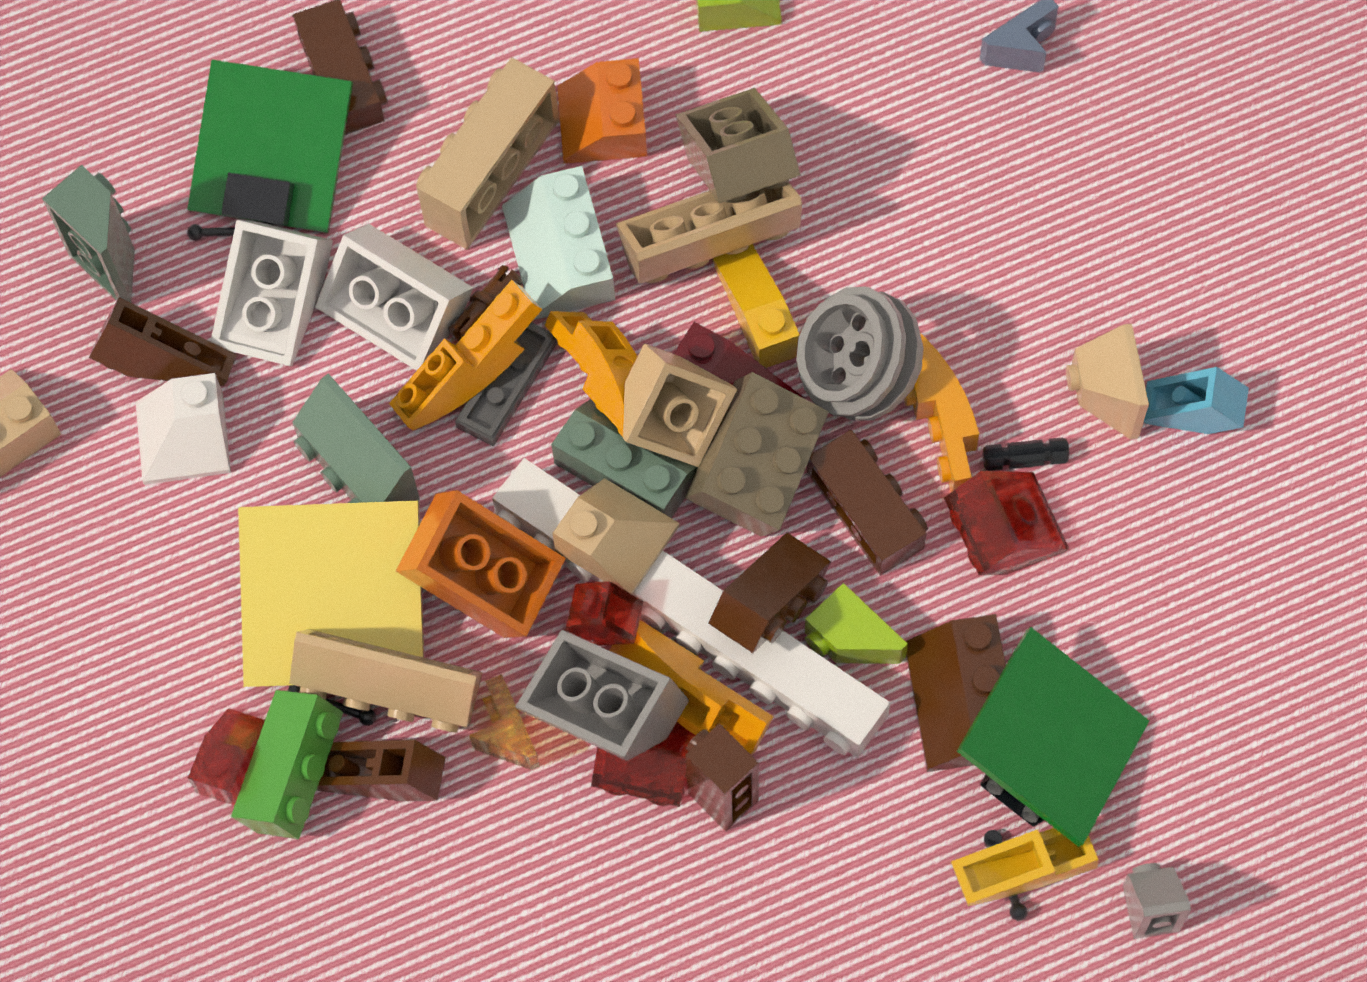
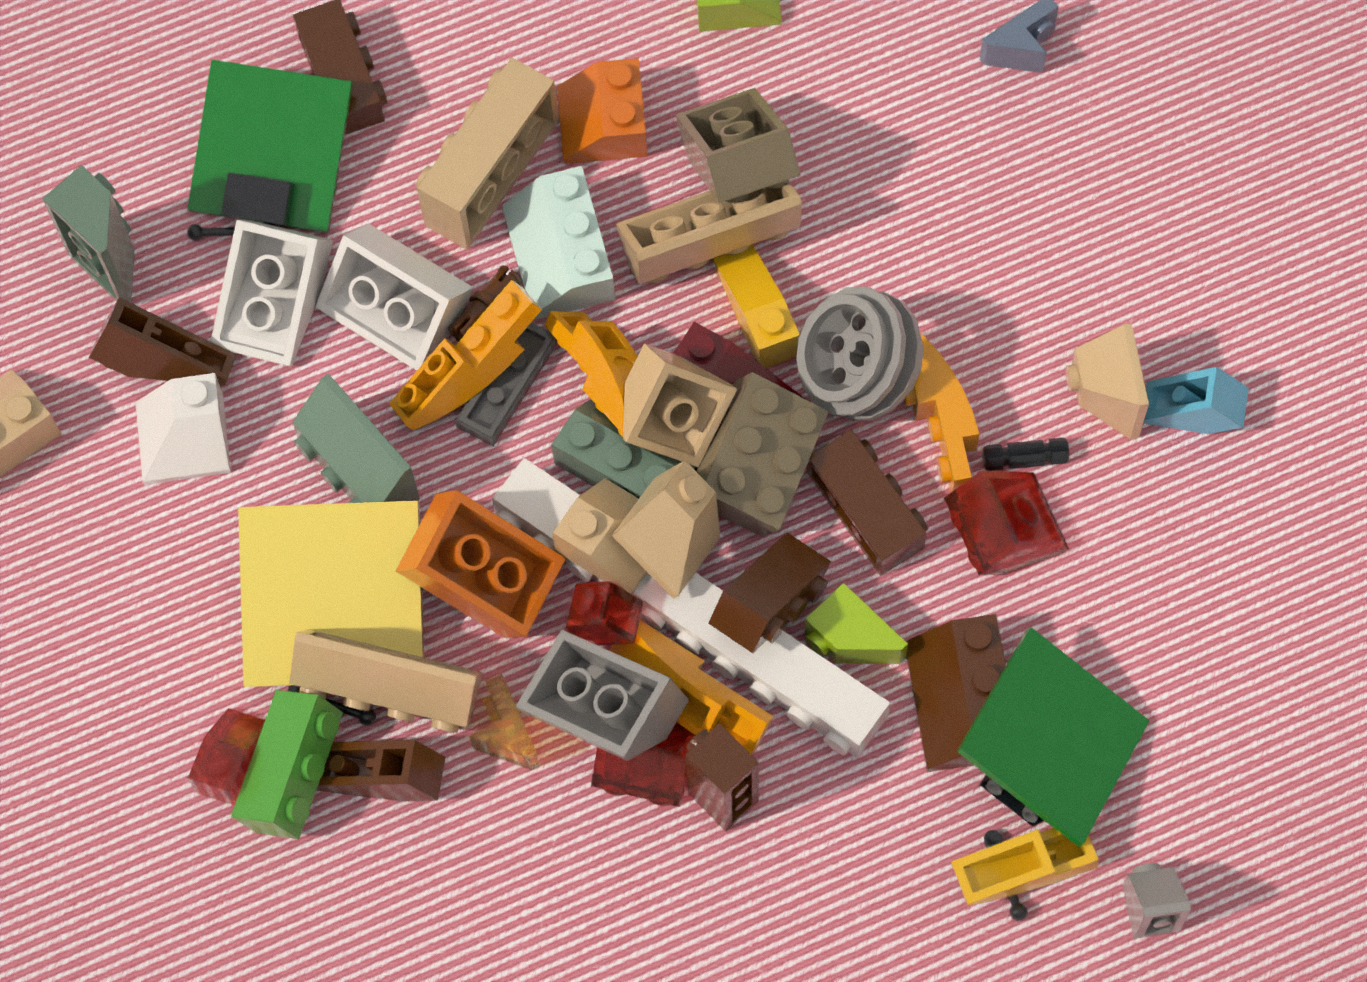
(672, 527): none -> tan slope

